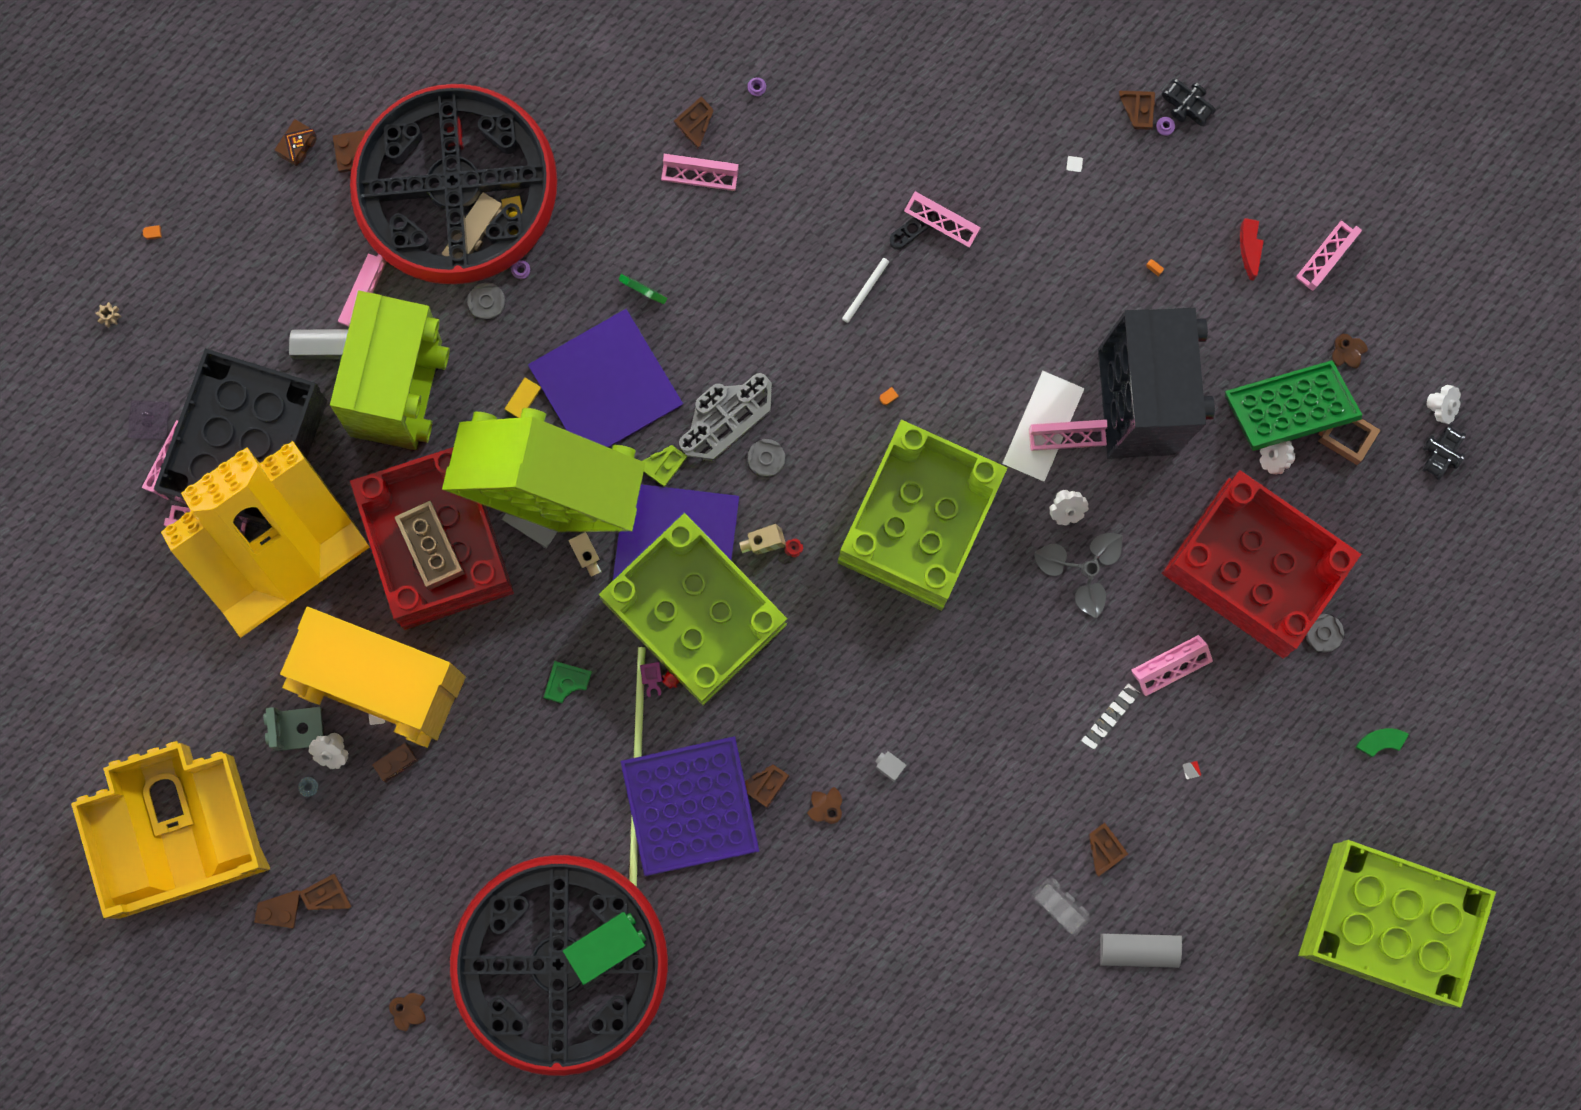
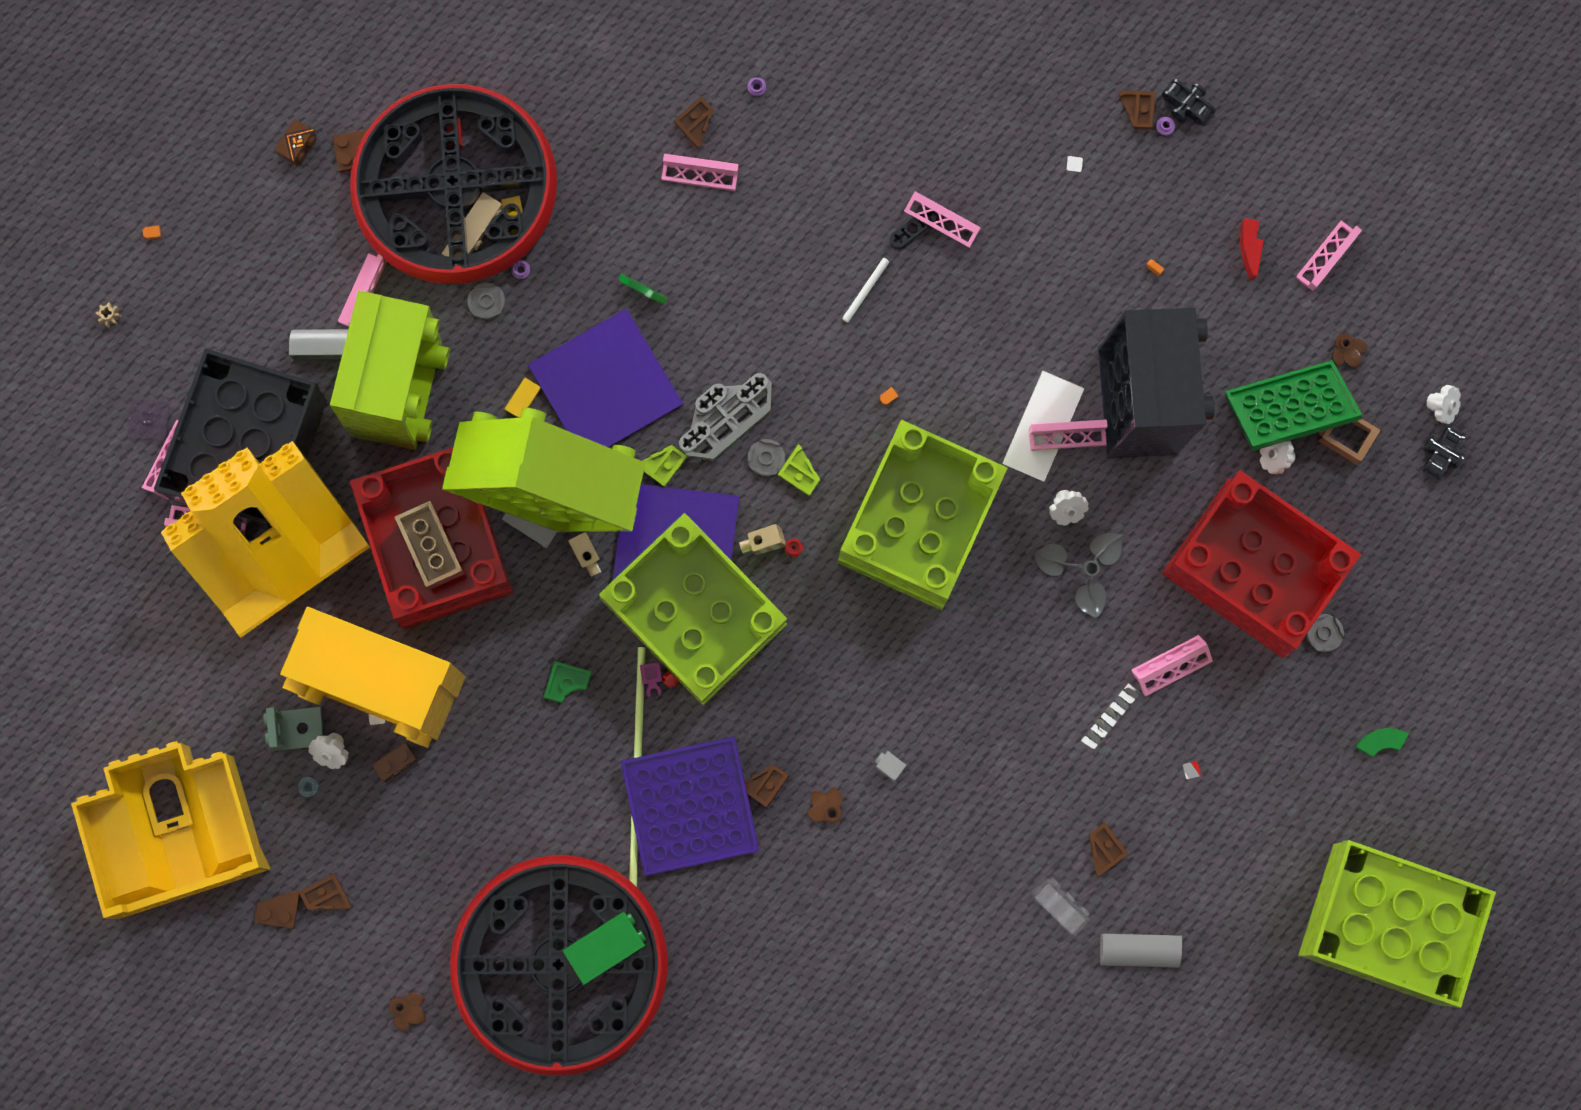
(800, 472): none -> lime wing

